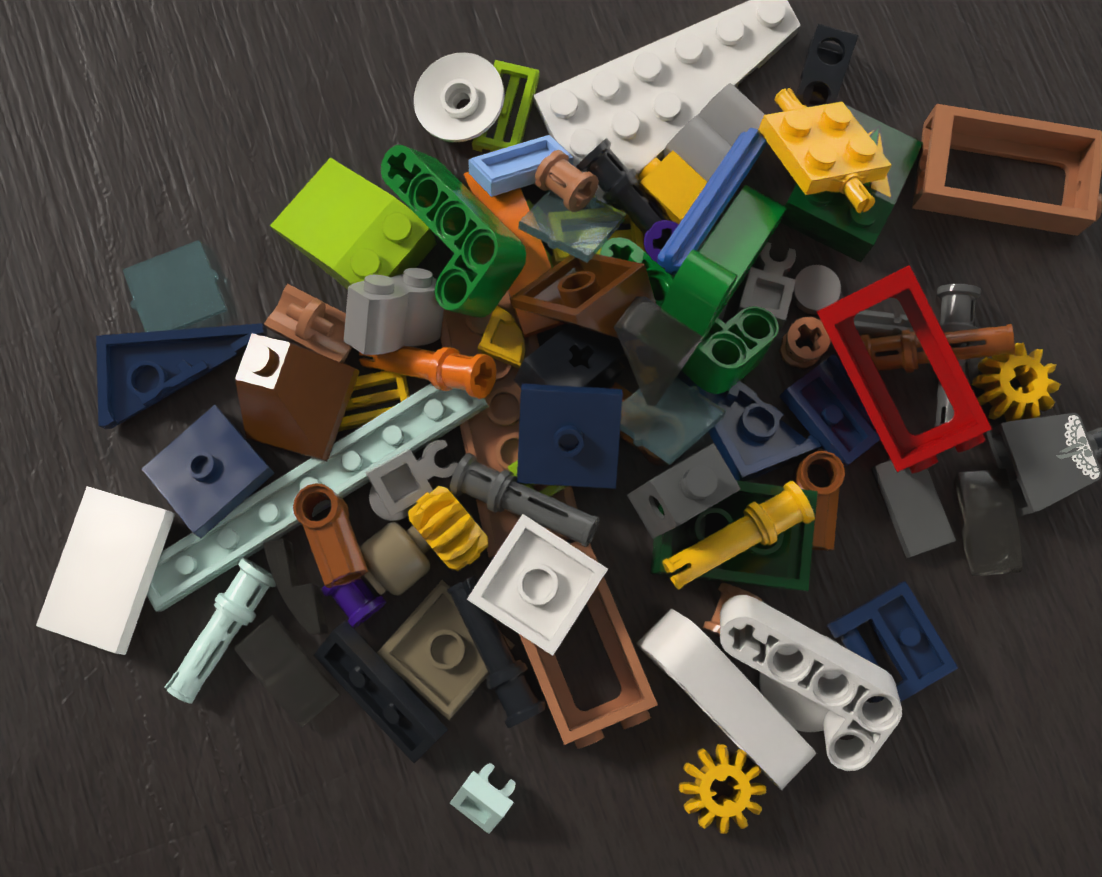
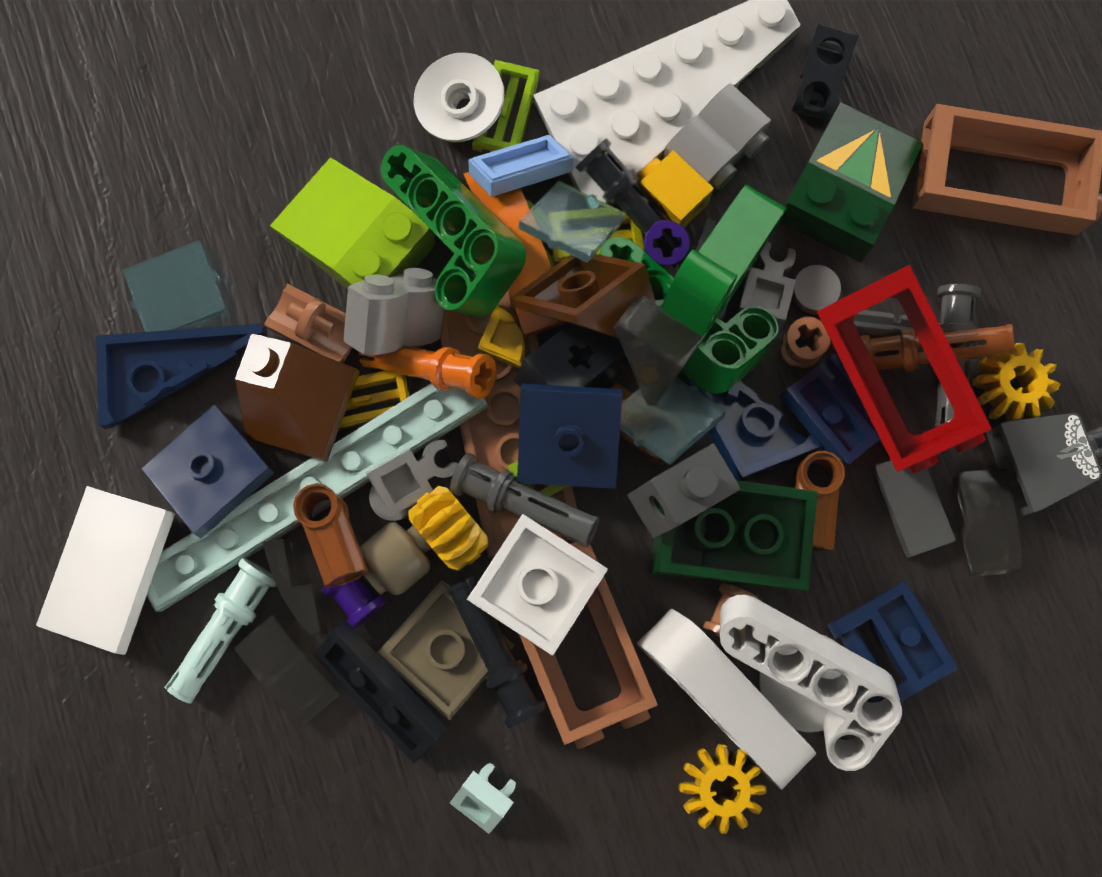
(566, 181): nougat bush -> none
(712, 200): blue axle -> none
(759, 524): yellow pin -> none
(824, 148): yellow plate -> none

